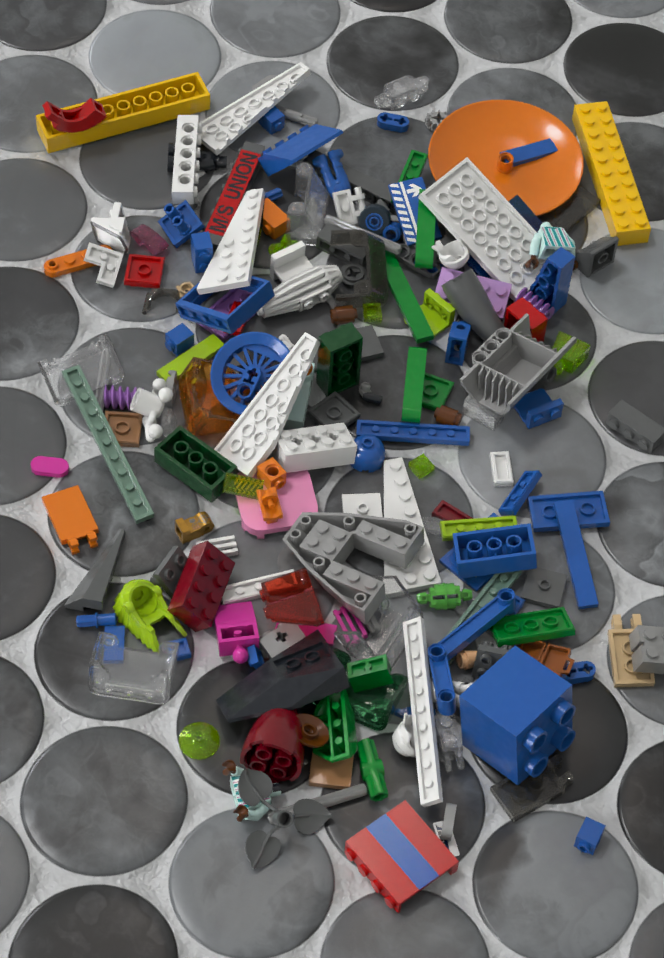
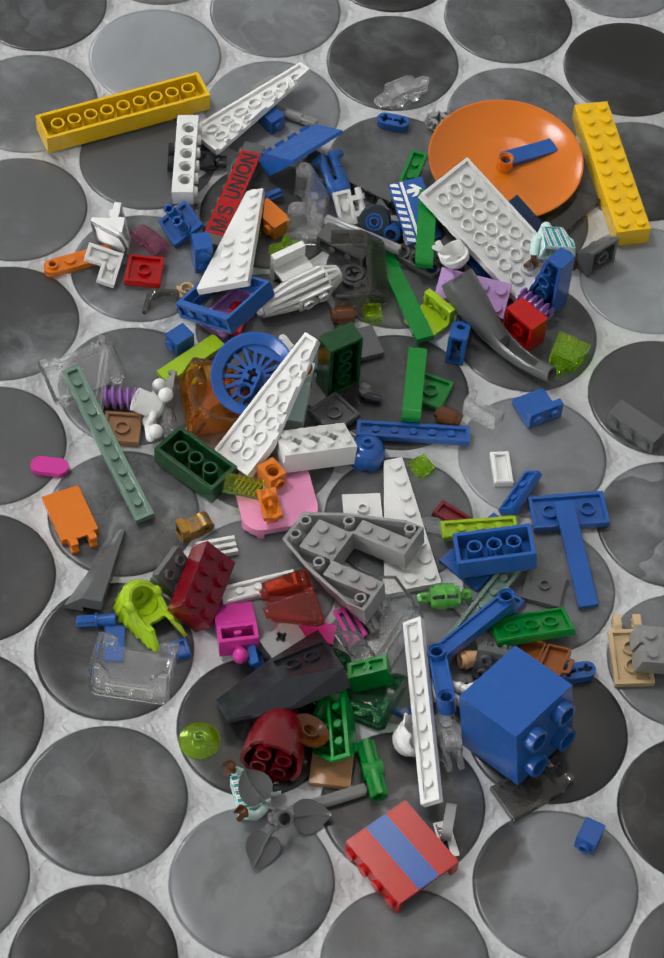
(77, 119): red arch -> none
(509, 366): light grey panel -> none

